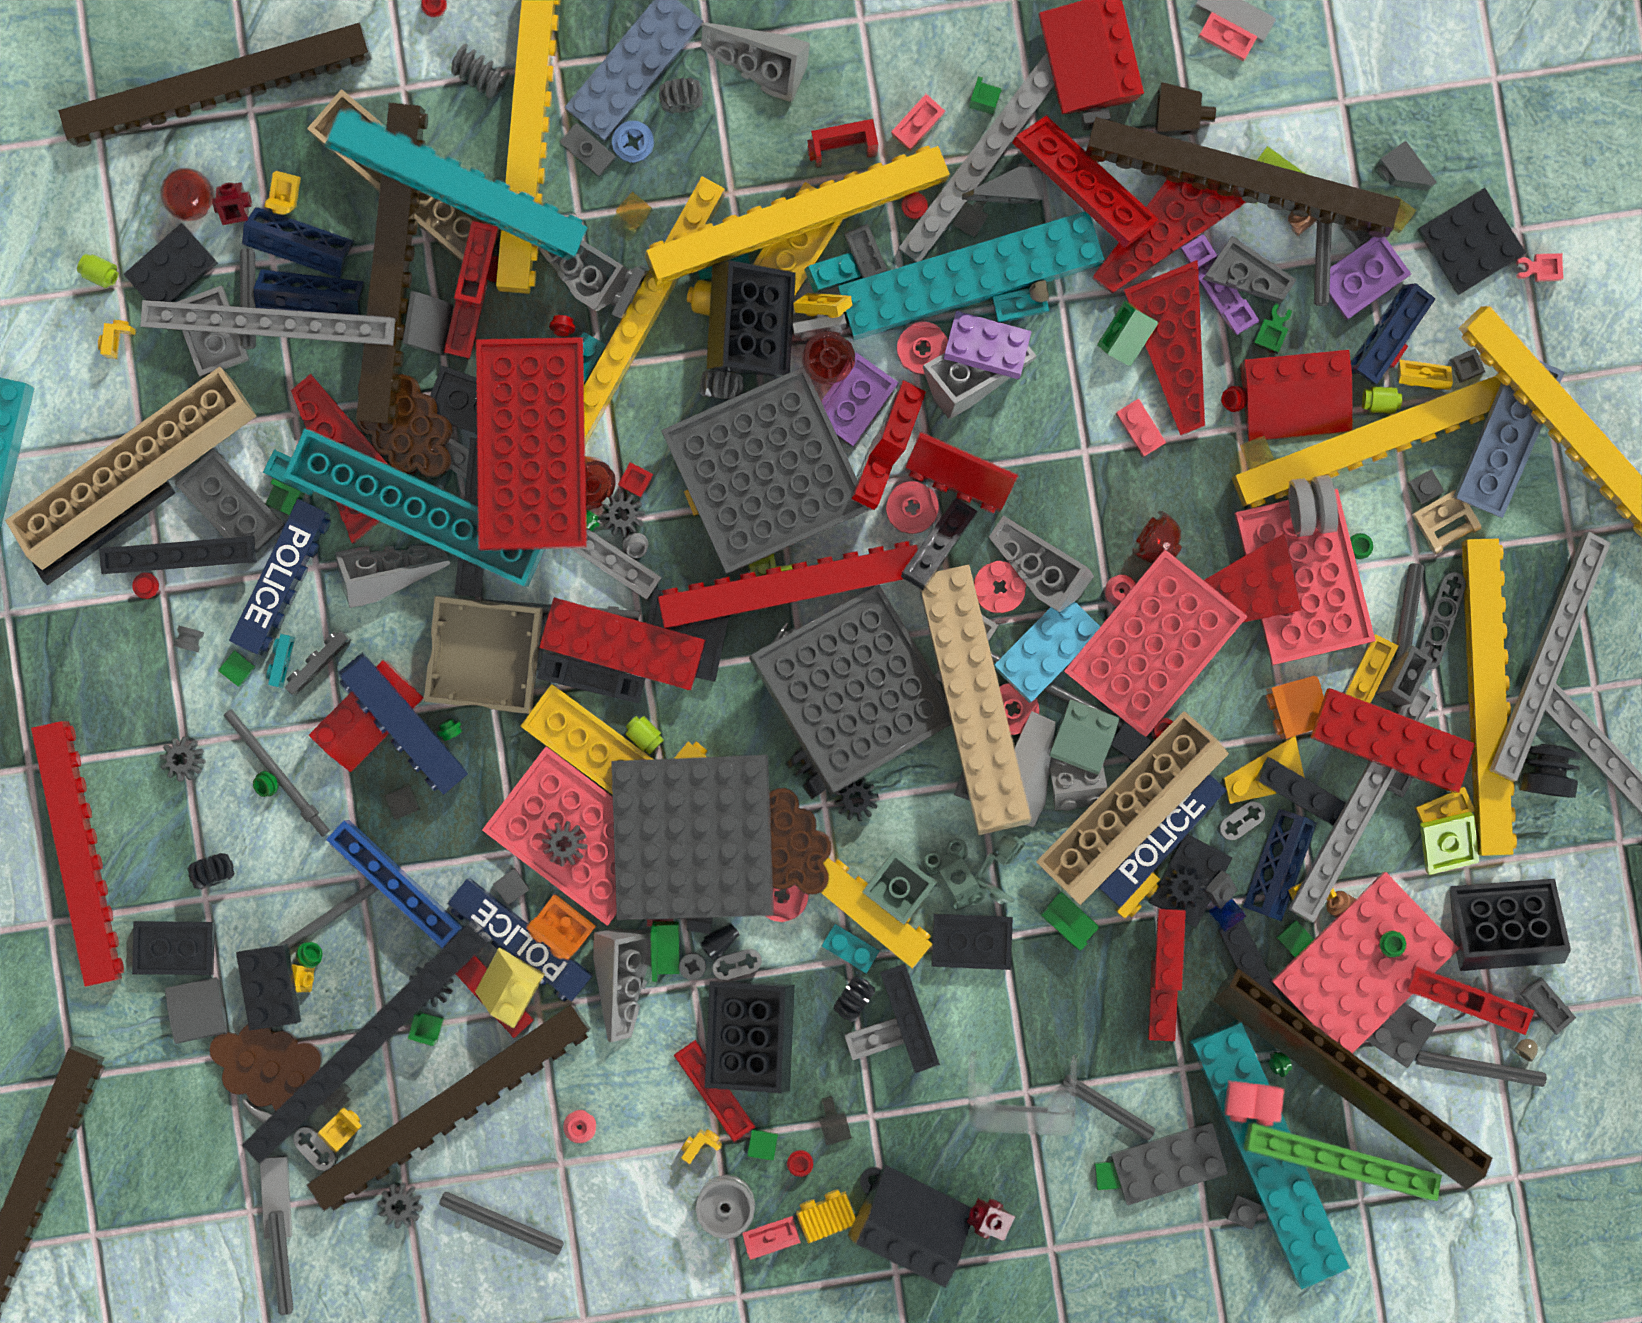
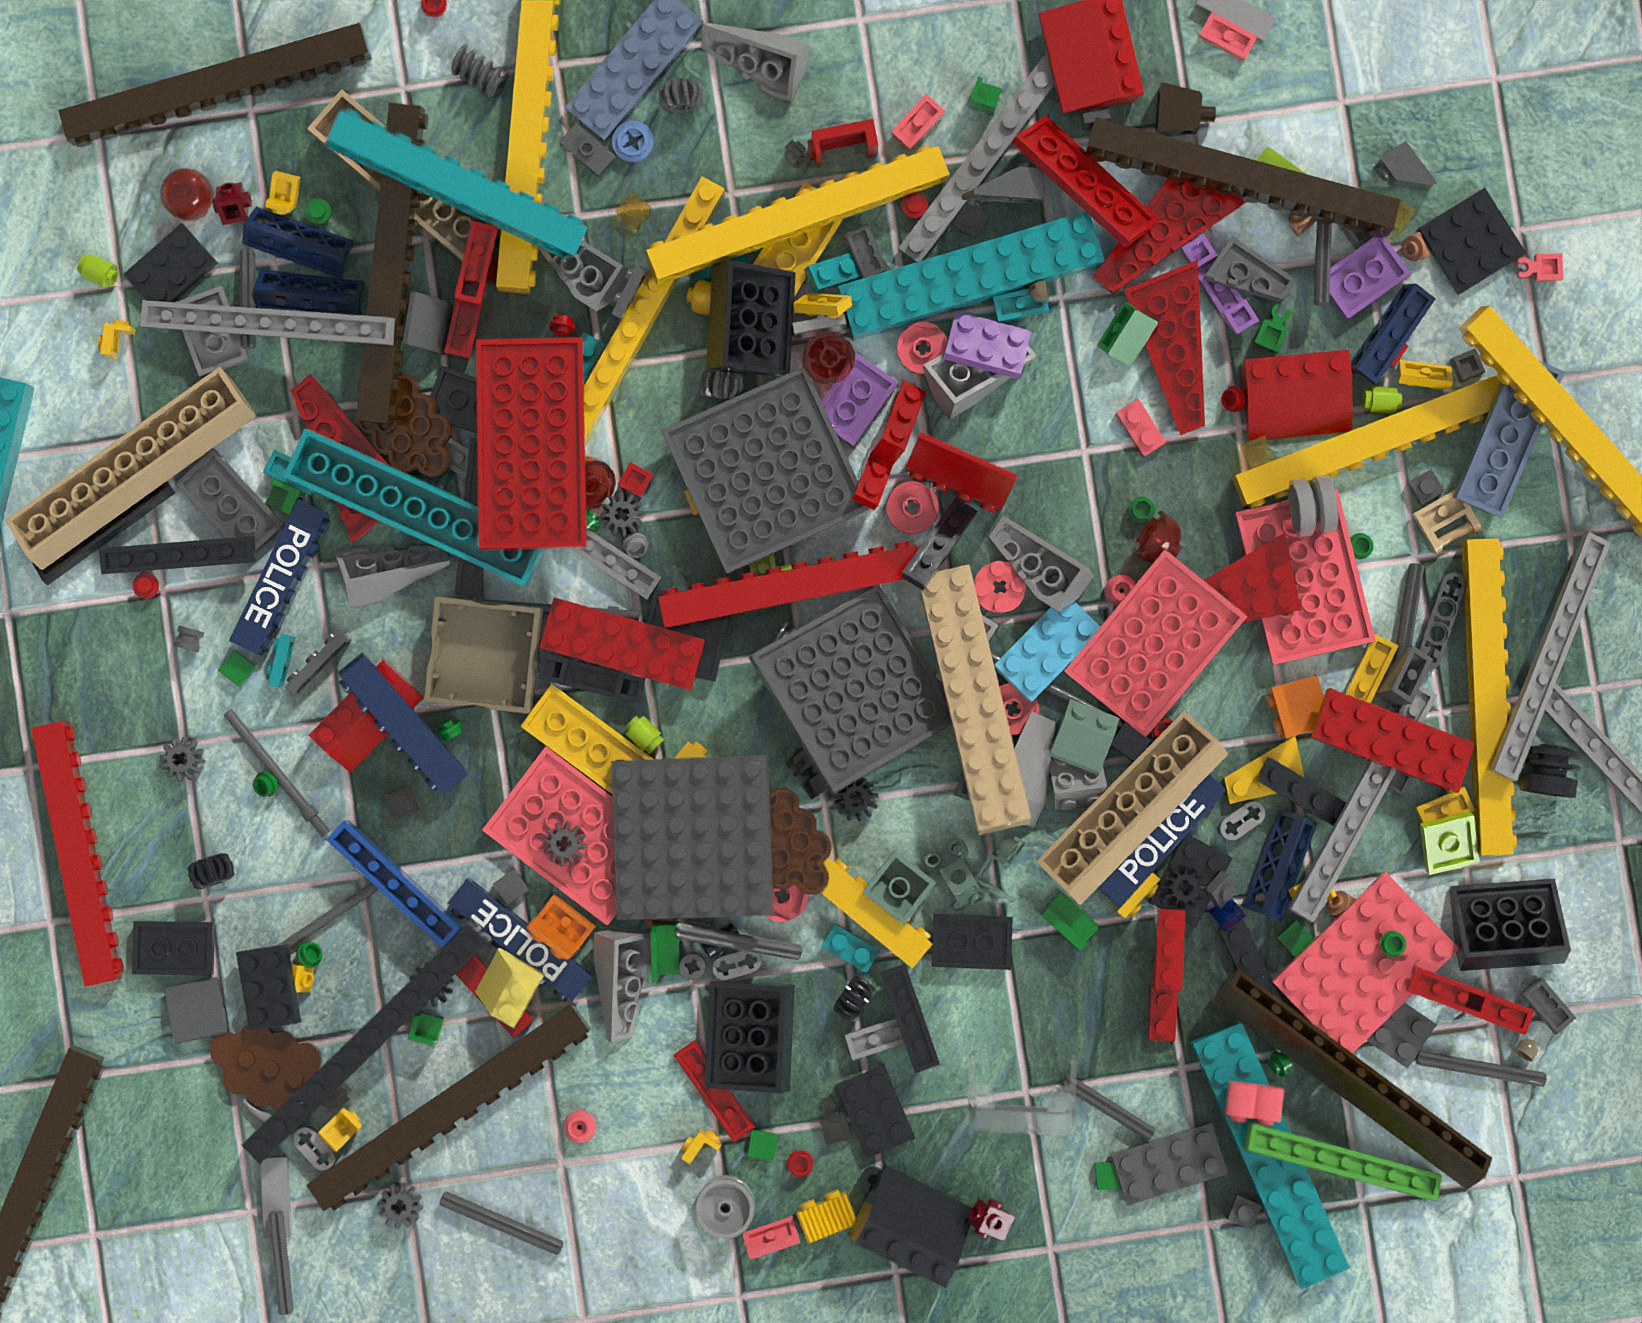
(318, 211): none -> green plate
(738, 941): none -> dark grey axle
(796, 155): none -> clear smoke plate
(875, 1111): none -> black plate
(1141, 509): none -> green plate
(1415, 247): none -> nougat plate

